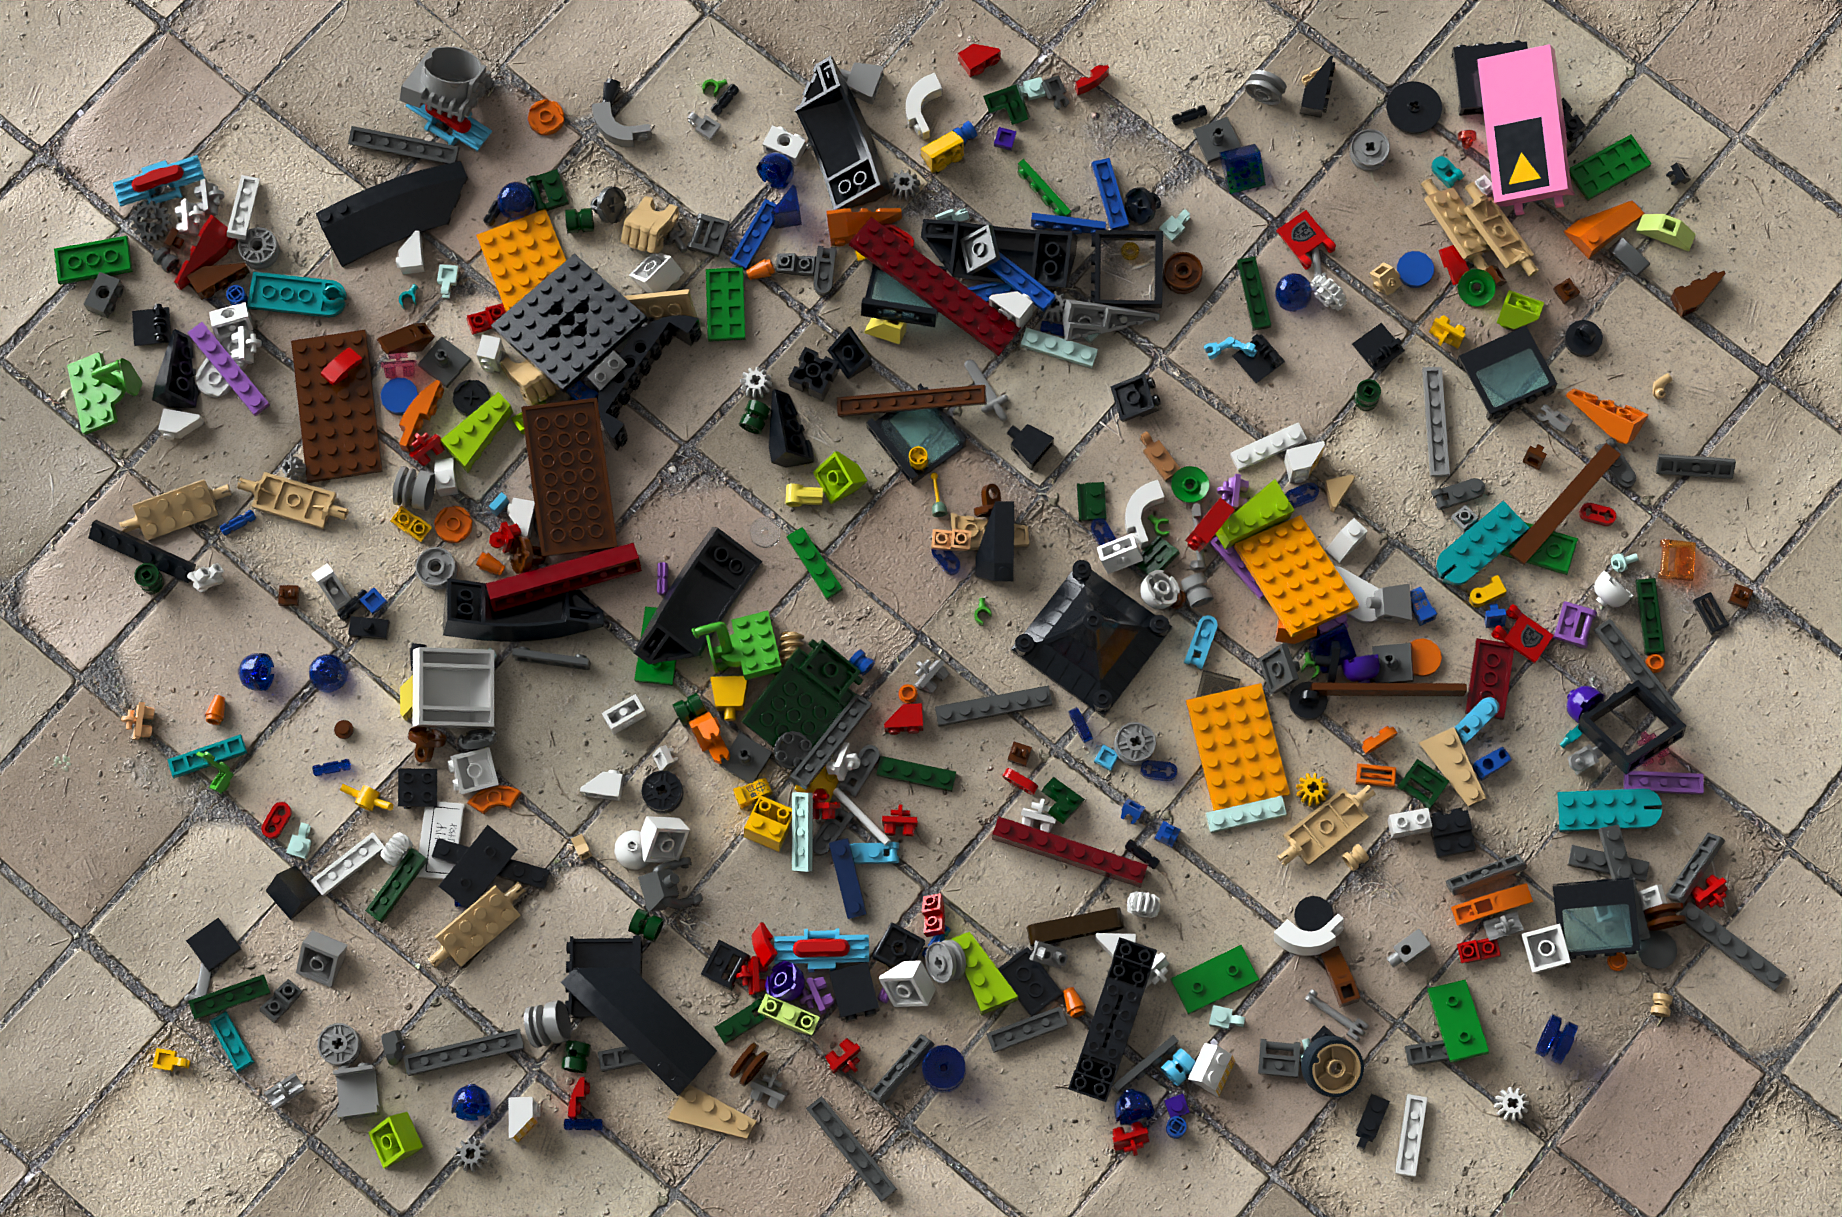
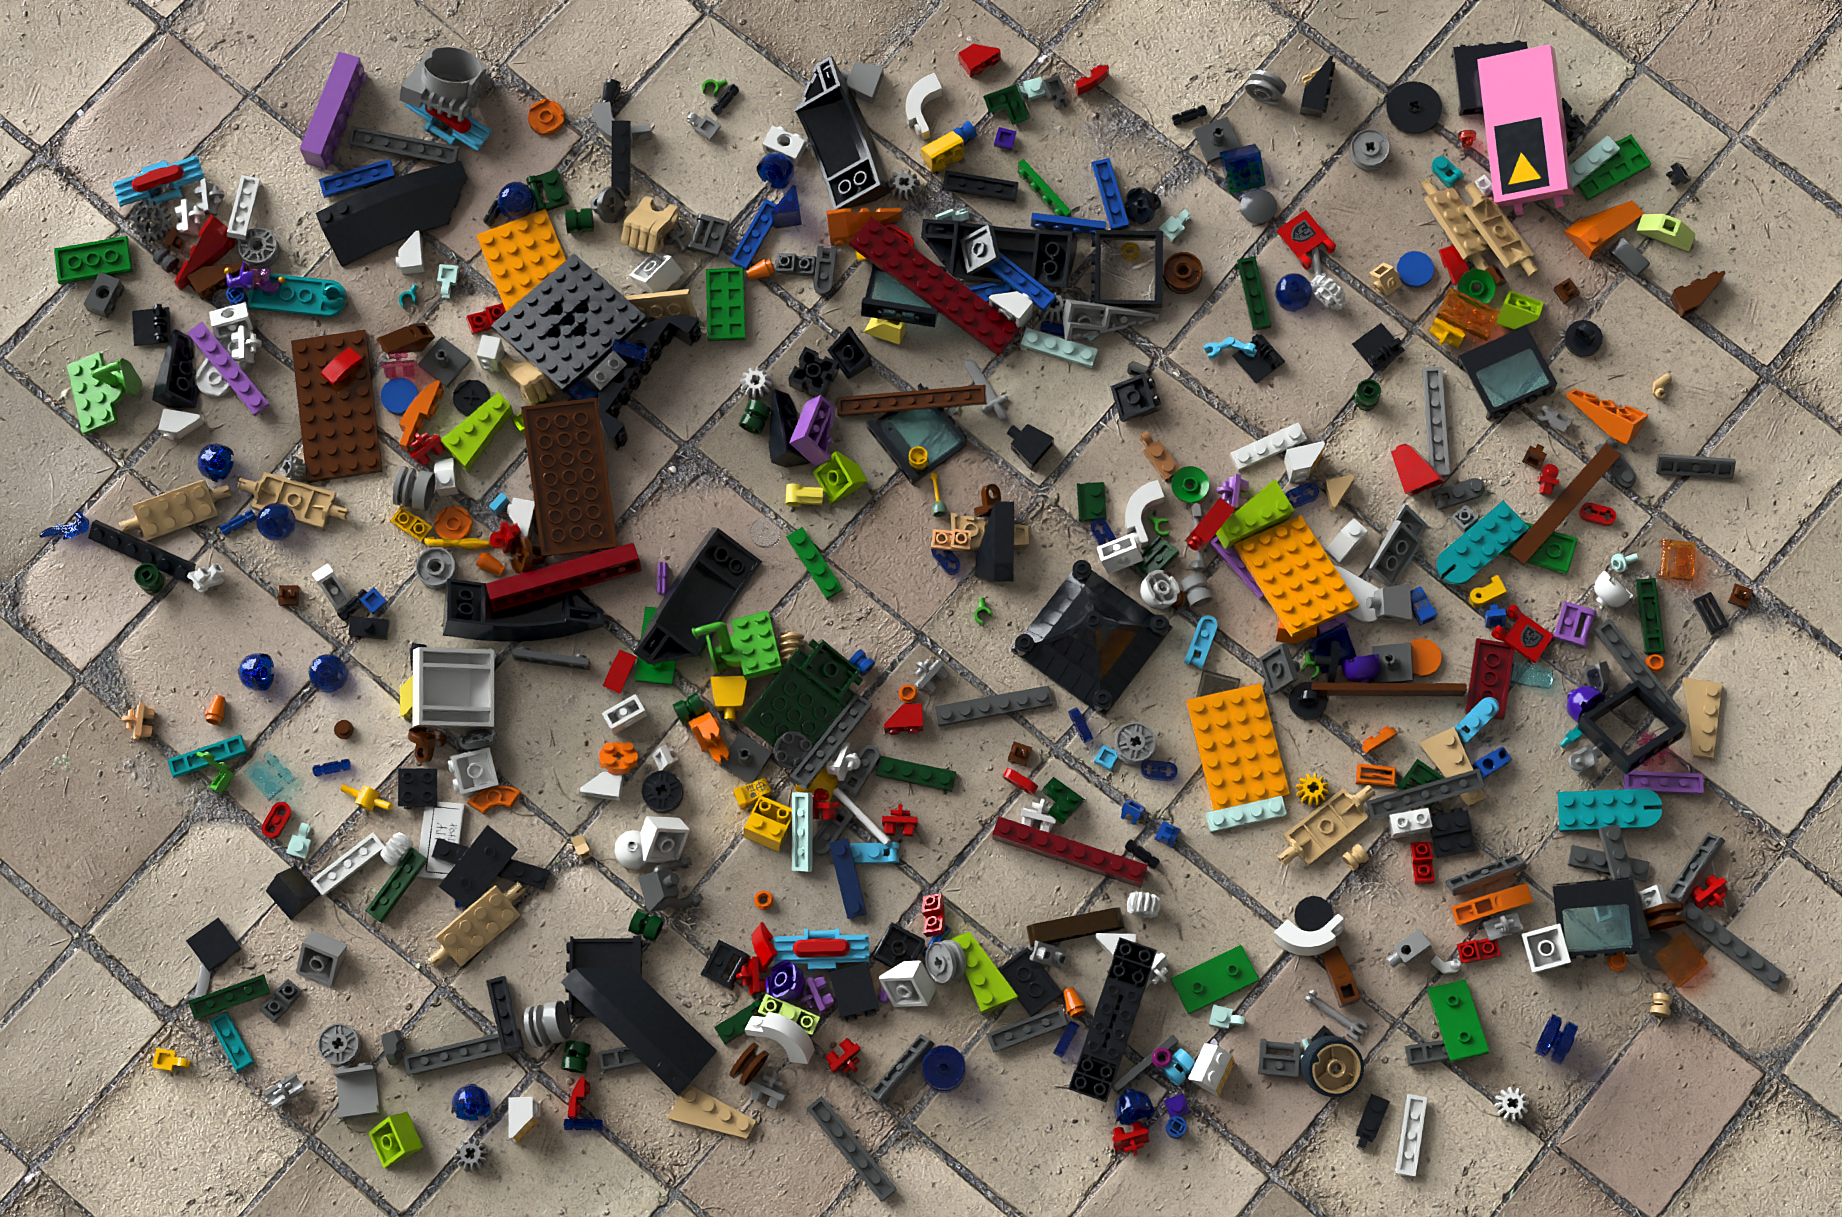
(78, 527): none -> clear blue piece
(215, 461): none -> clear blue cylinder
(253, 279): none -> piece
(264, 780): none -> clear light blue plate
(276, 521): none -> clear blue cylinder
(333, 110): none -> medium lavender brick
(357, 178): none -> blue plate
(467, 543): none -> yellow piece
(504, 1014): none -> black plate
(609, 755): none -> orange plate
(619, 671): none -> red slope
(621, 156): none -> black plate
(629, 349): none -> clear blue beam
(763, 894): none -> orange plate
(785, 1032): none -> white arch
(813, 430): none -> medium lavender wedge
(980, 186): none -> black plate
(1066, 1039): none -> clear blue beam
(1135, 368): none -> dark grey slope
(1166, 1053): none -> magenta plate
(1258, 206): none -> dark grey dish
(1398, 547): none -> light grey slope
(1414, 470): none -> red slope
(1422, 863): none -> red slope
(1425, 794): none -> dark grey plate
(1446, 967): none -> white arm
(1468, 314): none -> clear orange plate
(1531, 676): none -> clear light blue slope
(1548, 479): none -> red hips
(1592, 160): none -> light aqua plate
(1598, 676): none -> dark grey rock
(1680, 959): none -> clear orange slope
(1703, 712): none -> tan wing

